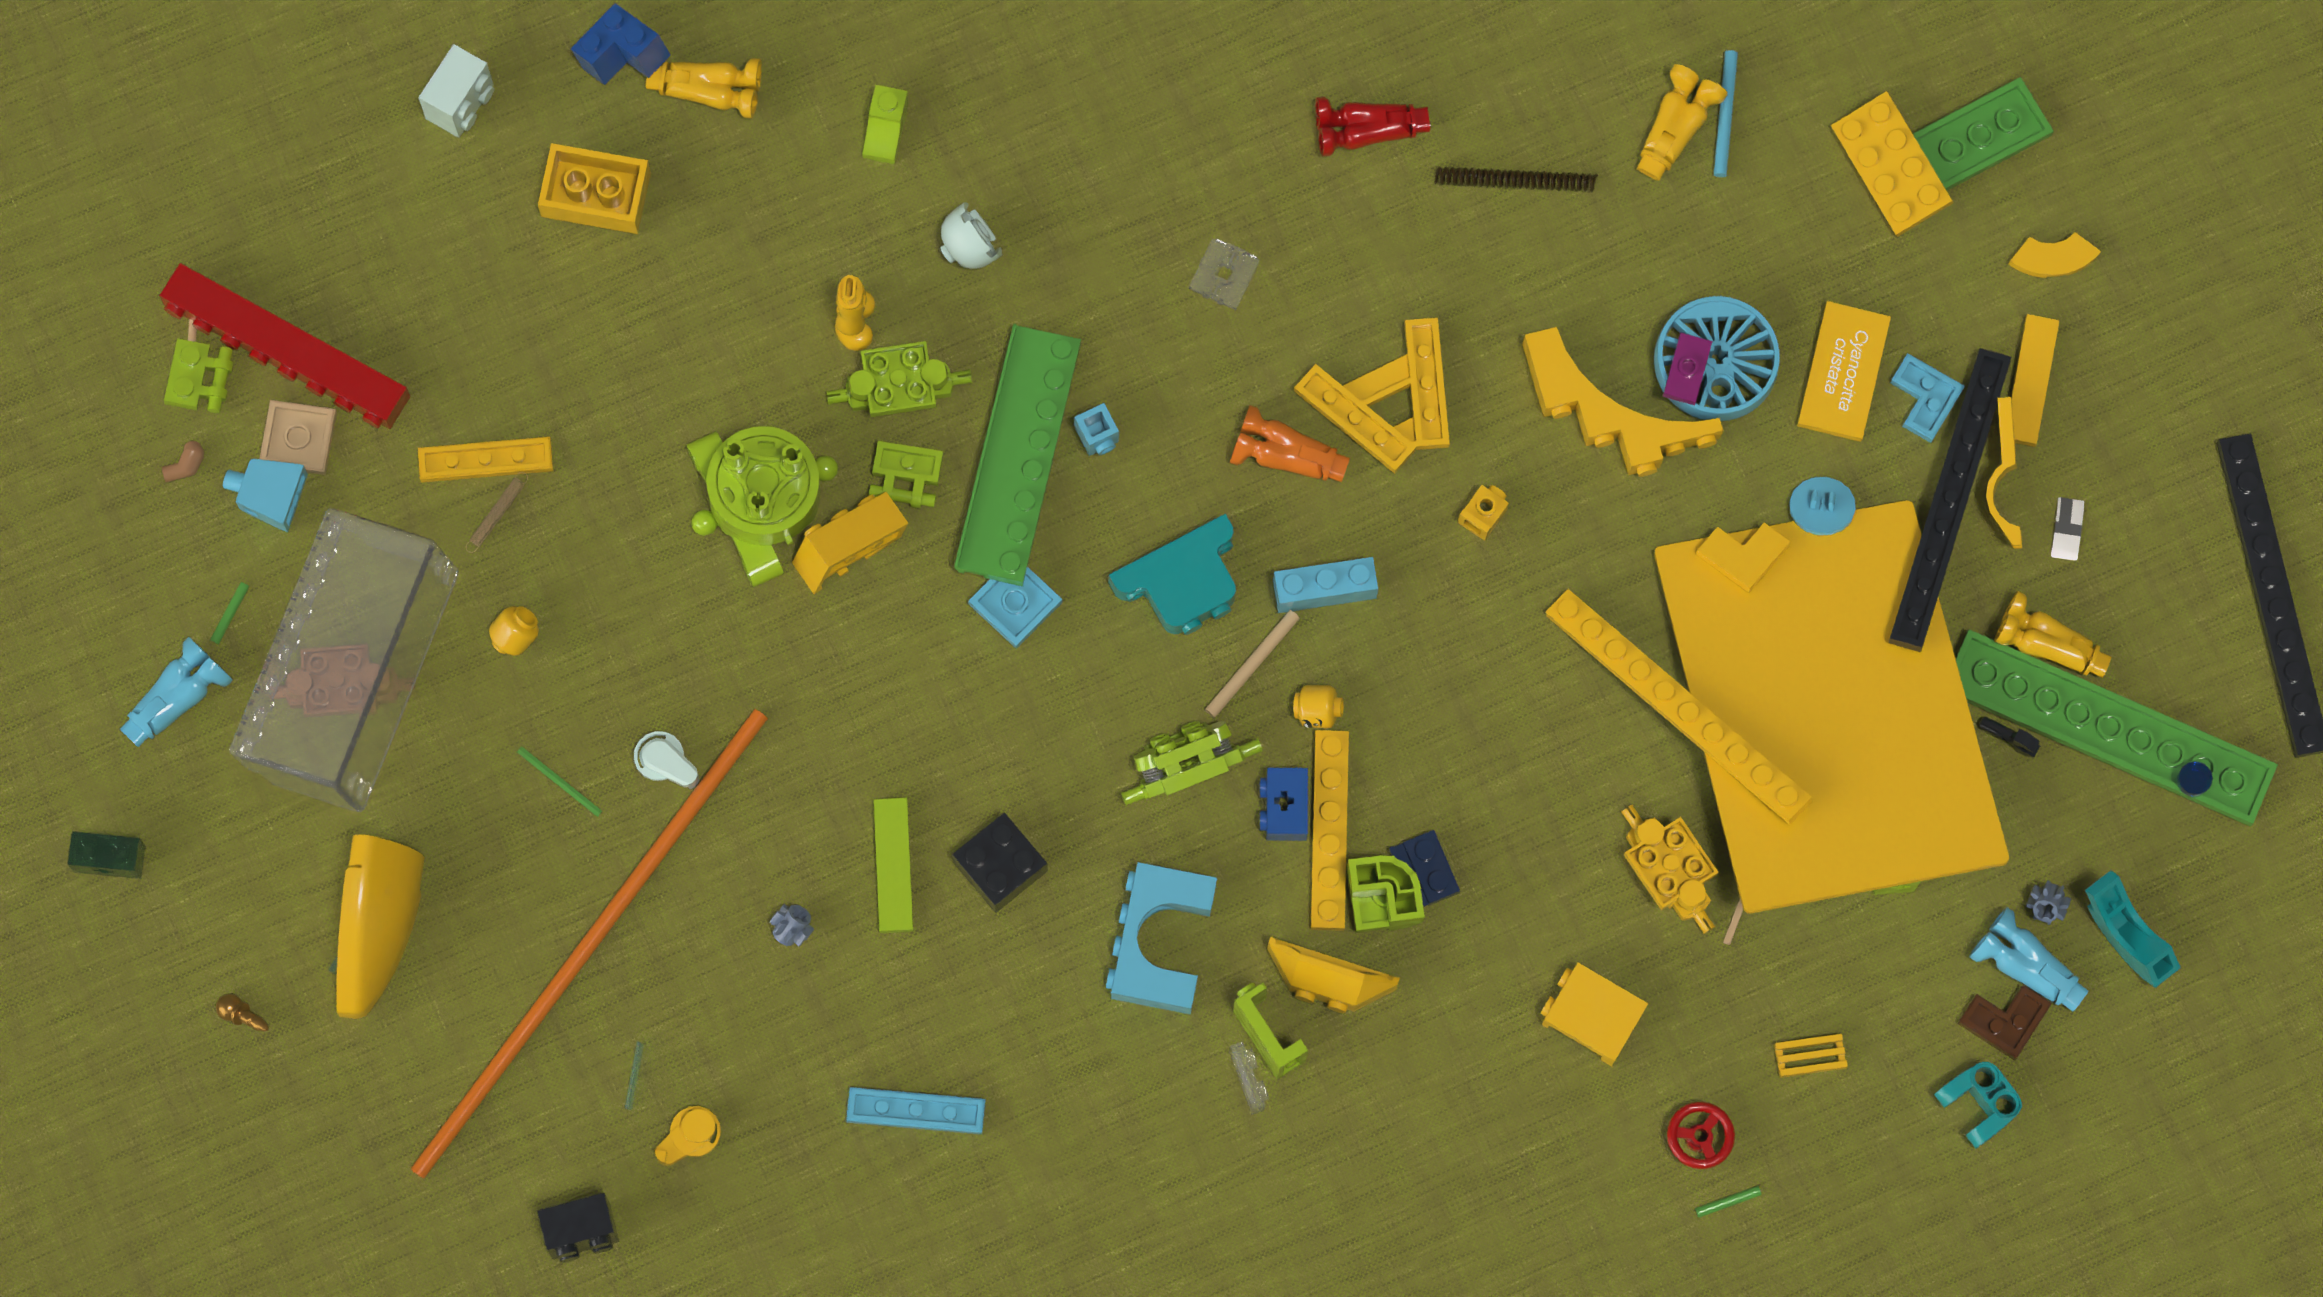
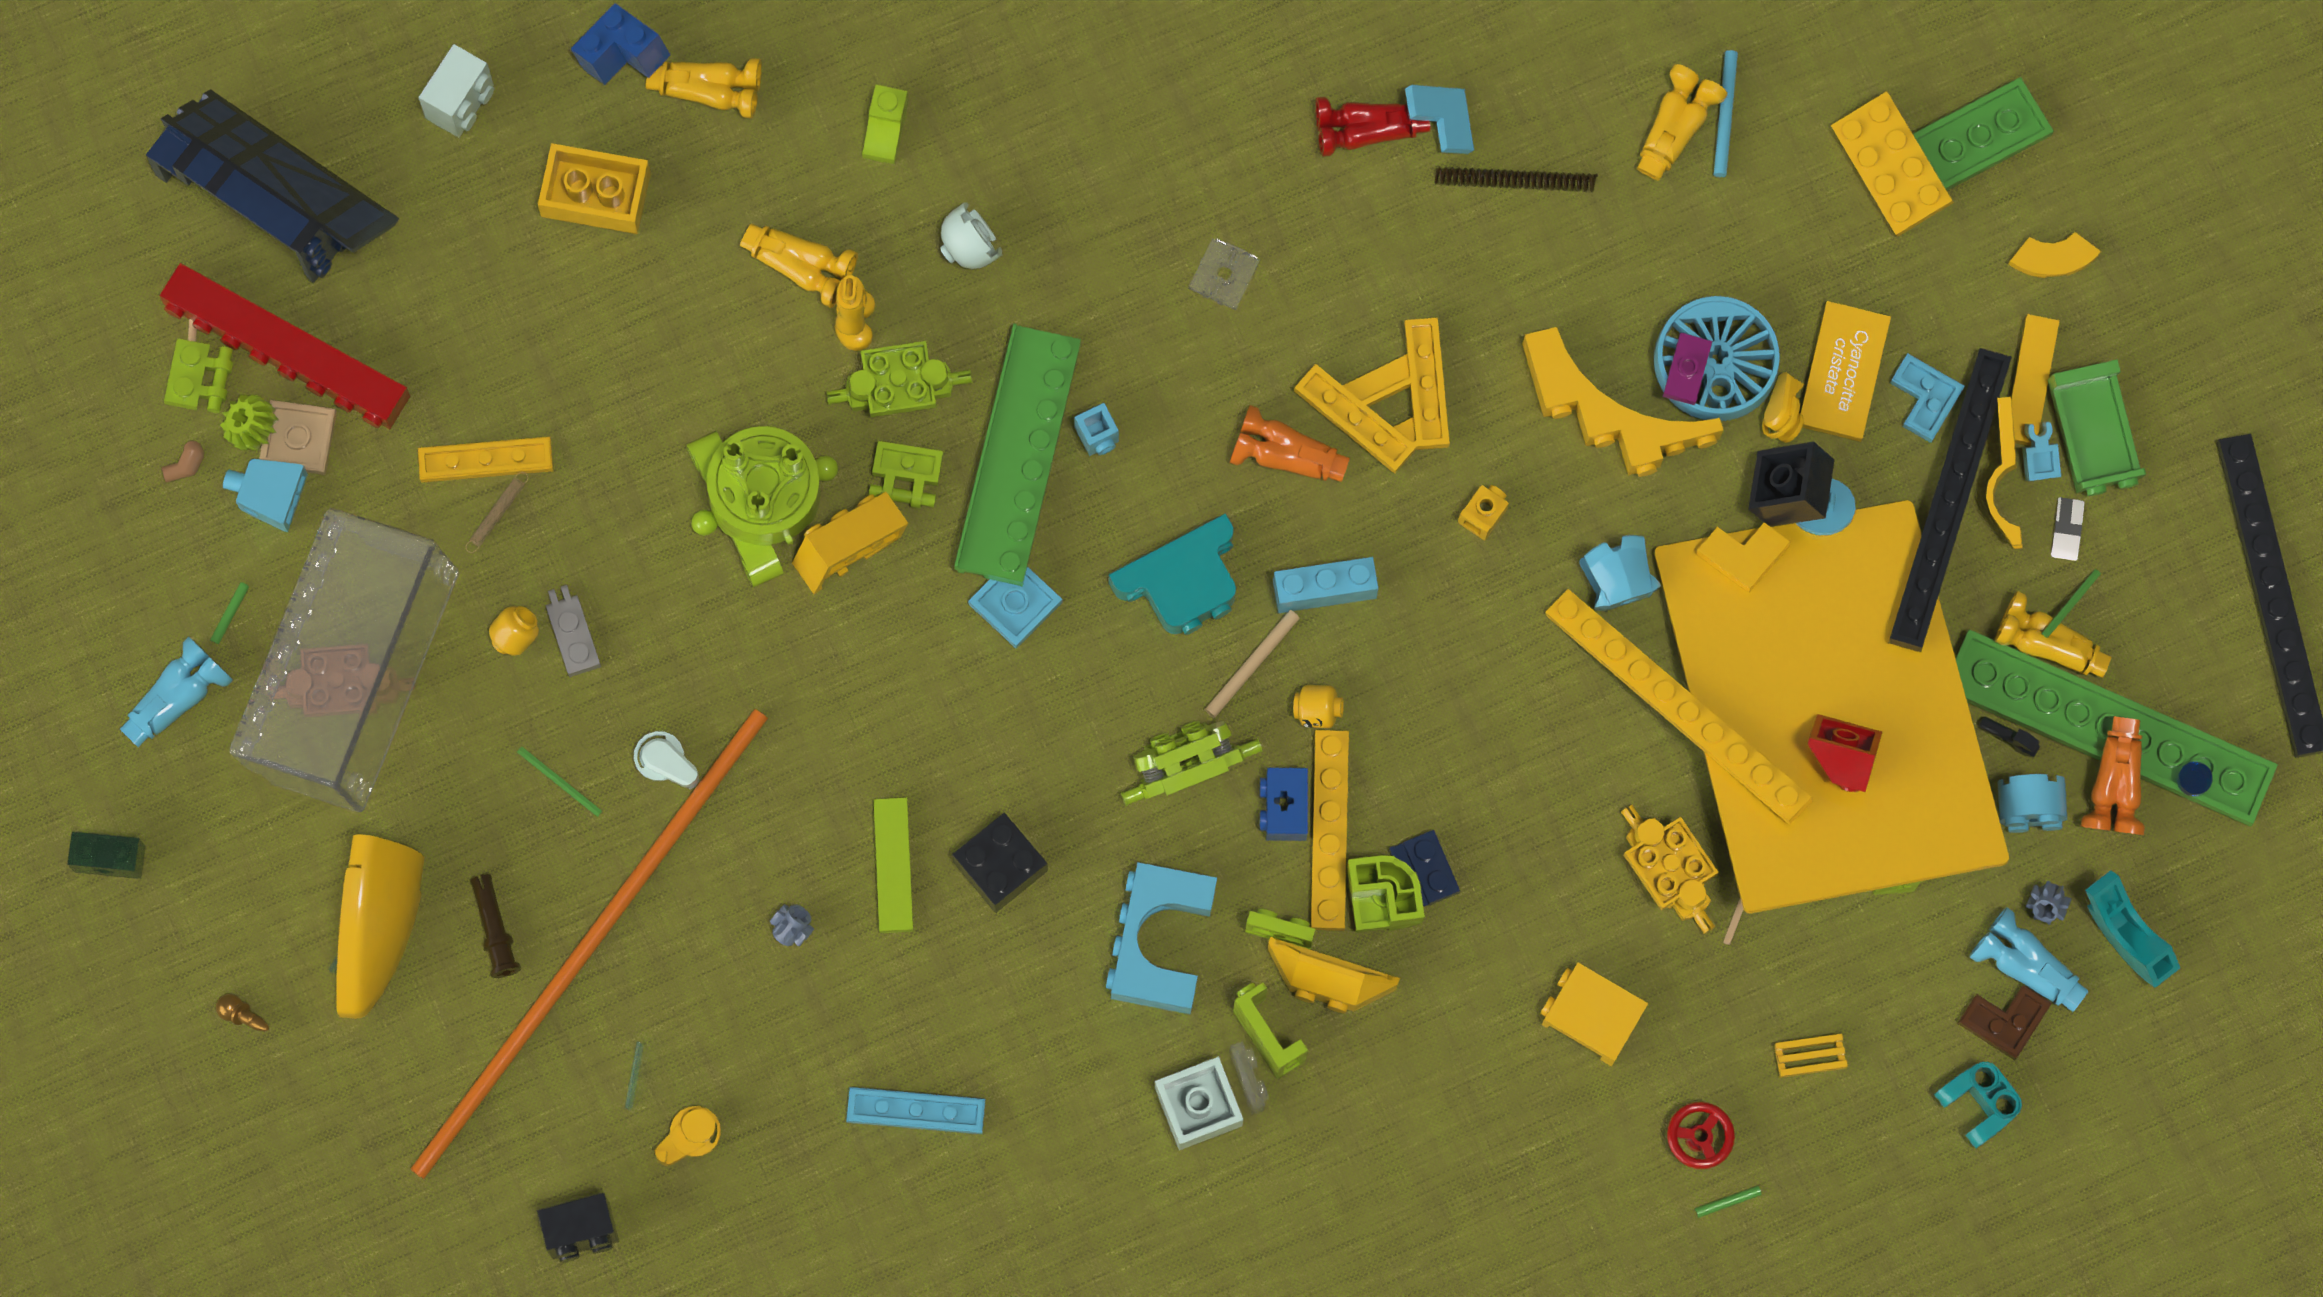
(249, 422): none -> lime gear
(267, 182): none -> dark blue panel
(498, 941): none -> dark brown pin
(572, 633): none -> light grey hinge
(800, 260): none -> yellow piece
(1198, 1103): none -> light aqua brick
(1266, 925): none -> lime plate
(1450, 112): none -> medium azure tile
(1619, 573): none -> medium azure piece
(1783, 409): none -> yellow piece
(1791, 484): none -> black brick
(1845, 751): none -> red slope
(2032, 802): none -> medium azure brick
(2042, 458): none -> medium azure plate
(2071, 603): none -> bright green piece
(2095, 428): none -> bright green panel
(2118, 780): none -> orange piece

